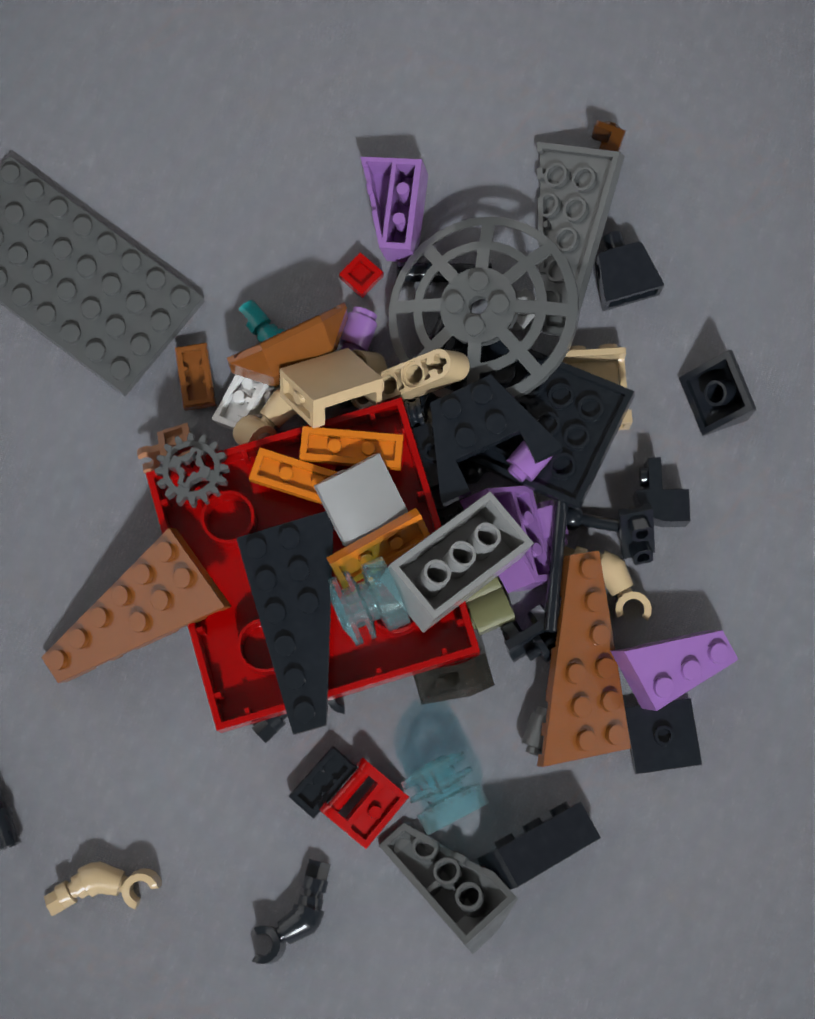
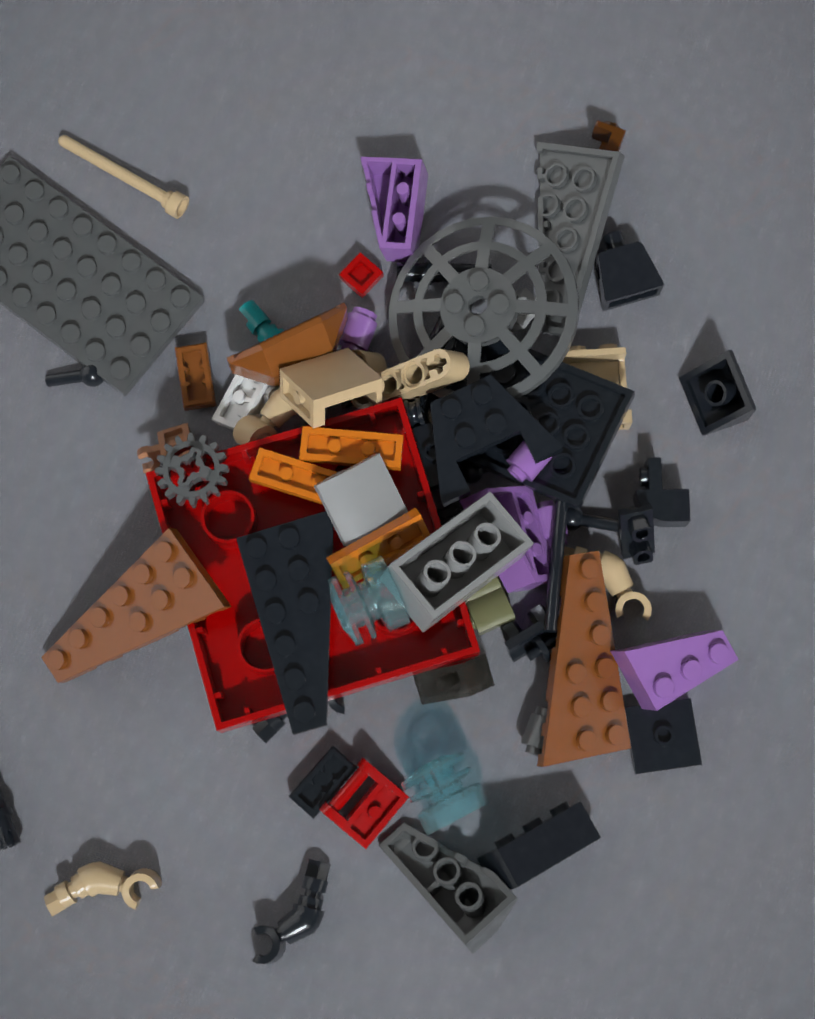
(86, 374): none -> black bar
(173, 202): none -> tan piece

